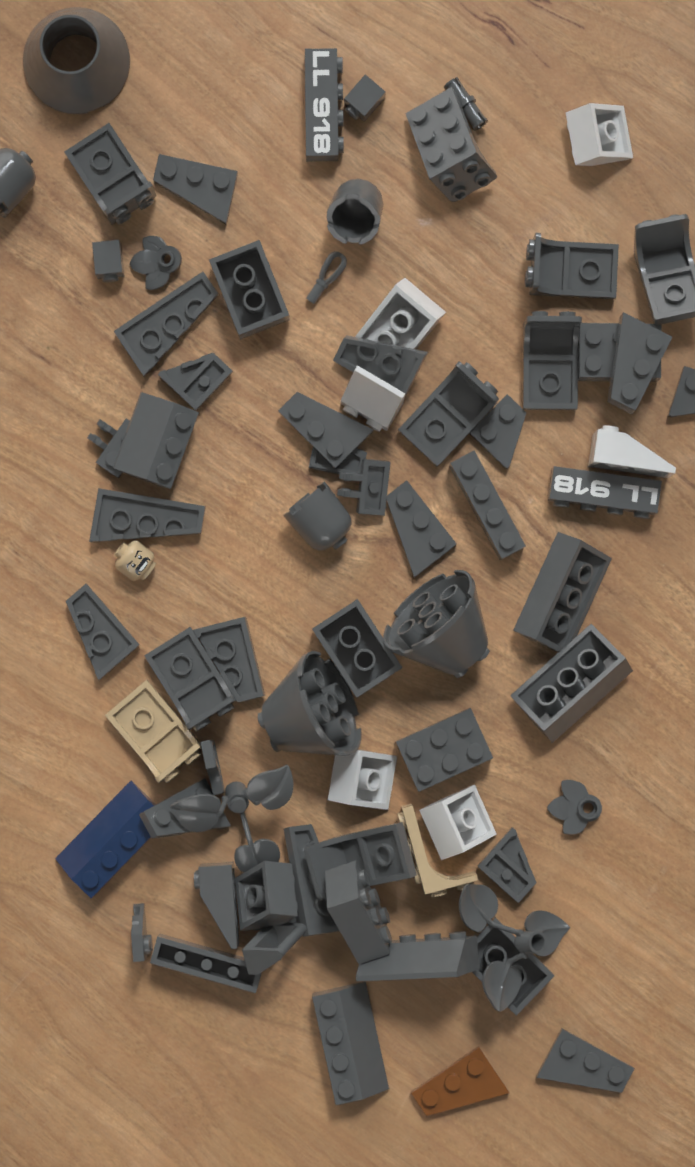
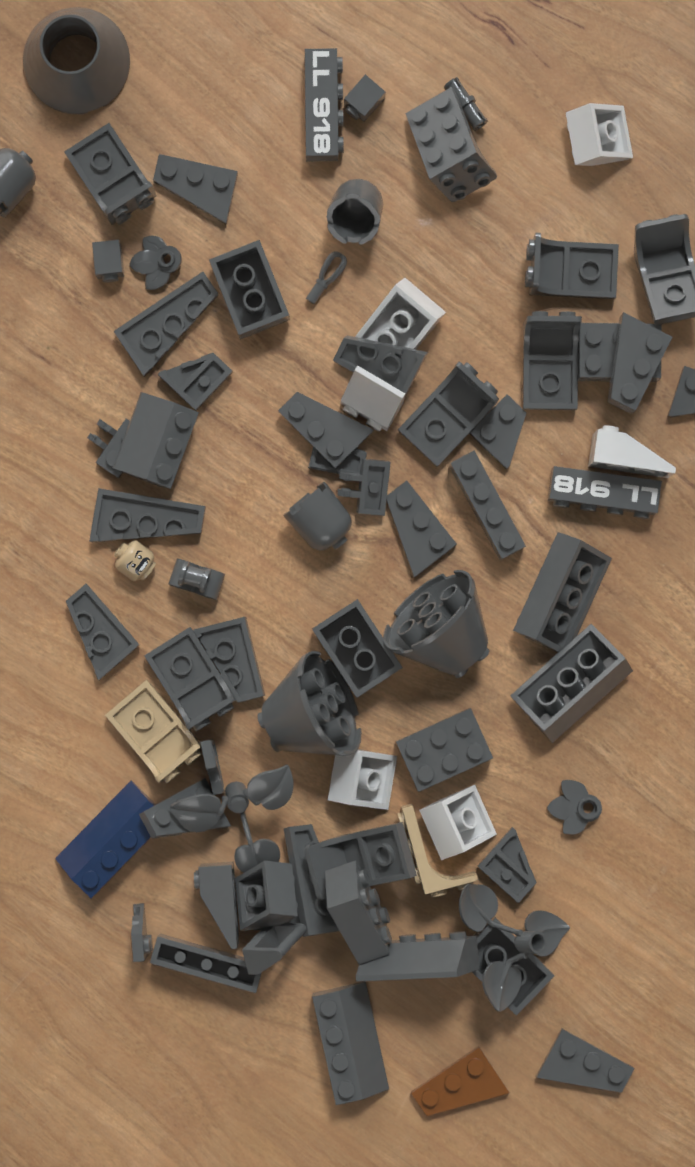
(196, 579): none -> dark grey piece

